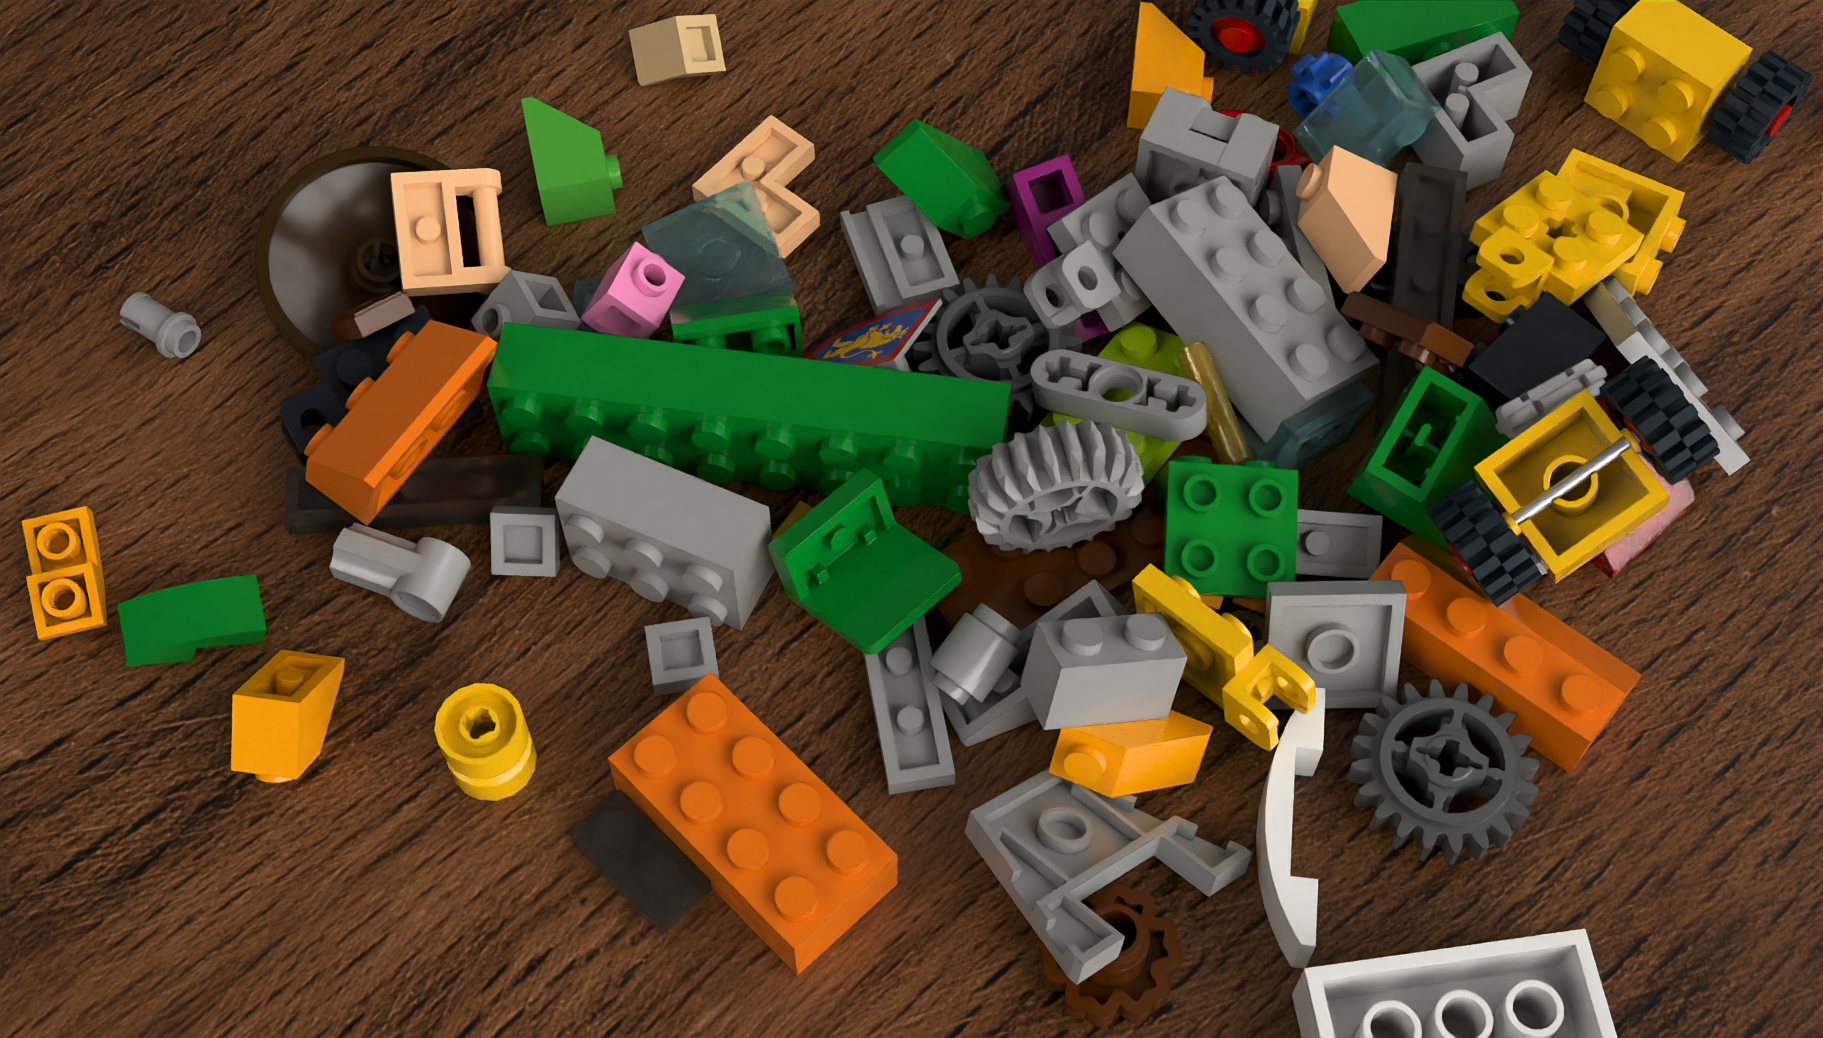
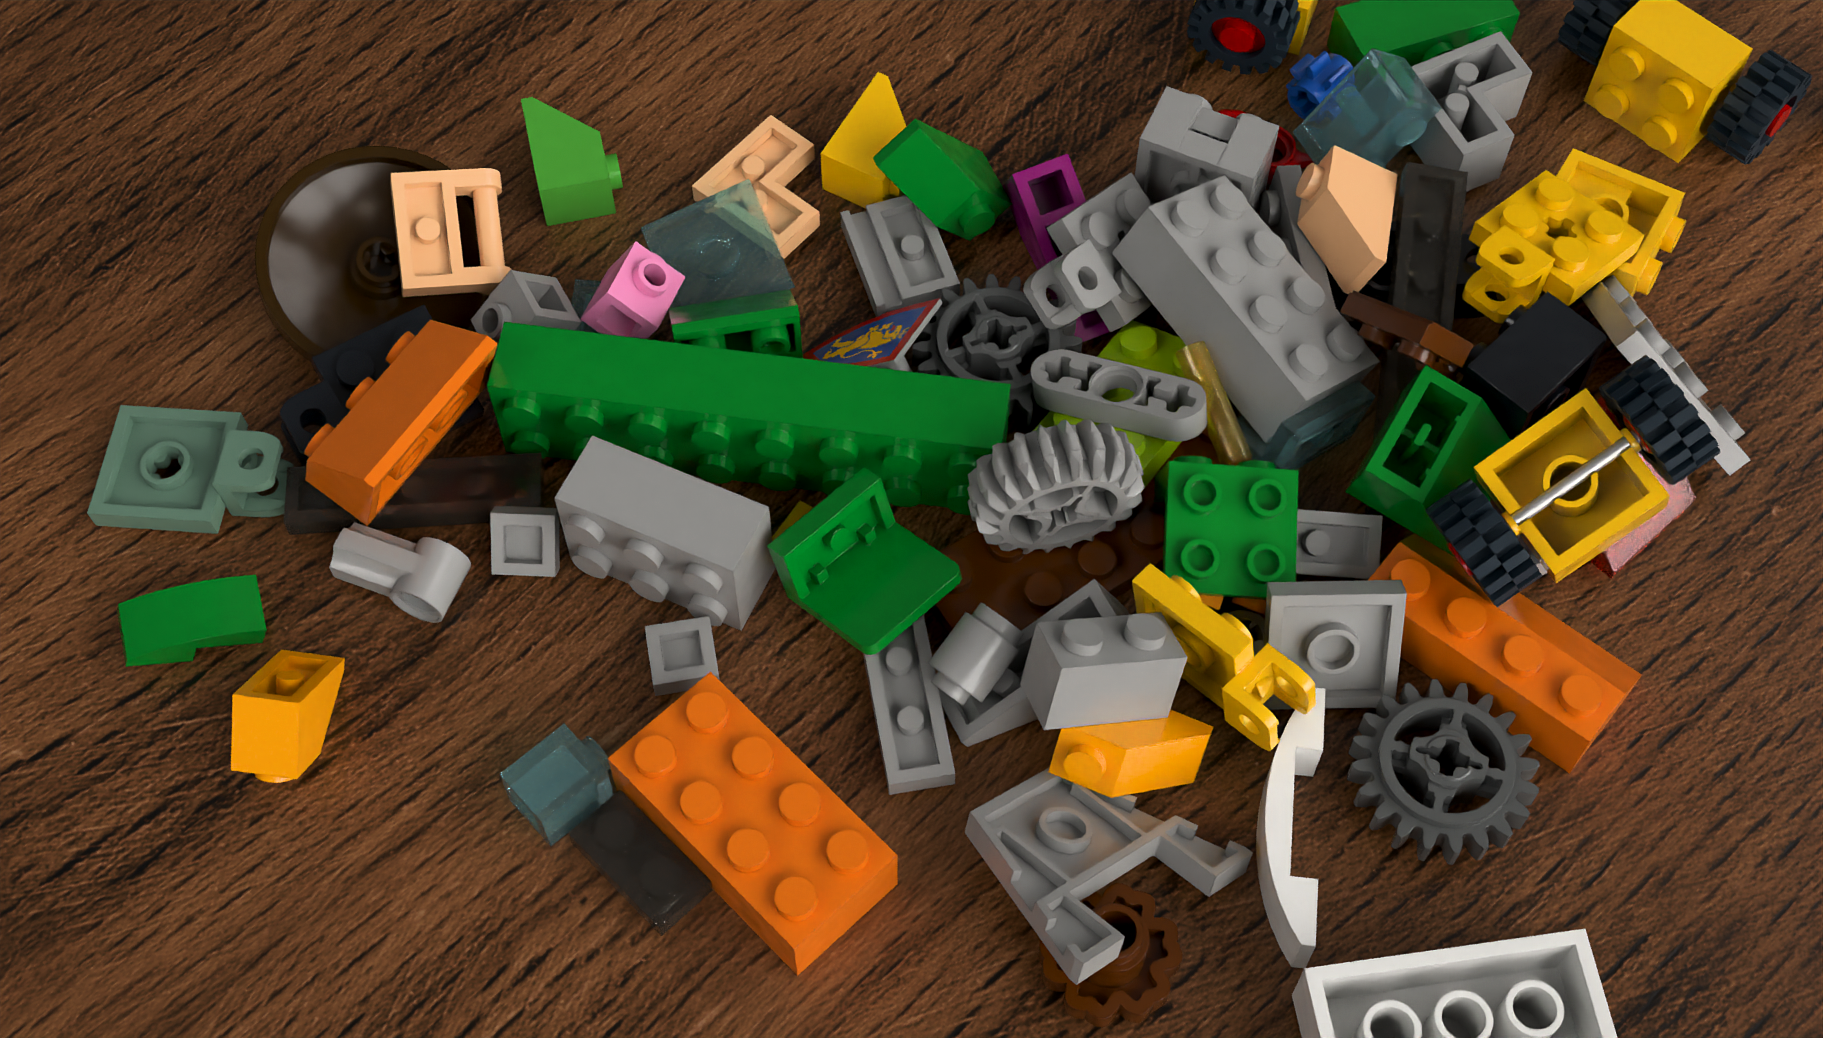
(66, 573): light orange slope -> none
(170, 331): light grey pin -> none
(215, 471): none -> sand green plate
(371, 316): reddish brown tile -> none
(485, 741): yellow wheel -> none
(559, 783): none -> clear light blue brick
(677, 48): tan panel -> none
(849, 154): none -> yellow slope
(1163, 59): light orange slope -> none
(1547, 396): light grey axle -> none

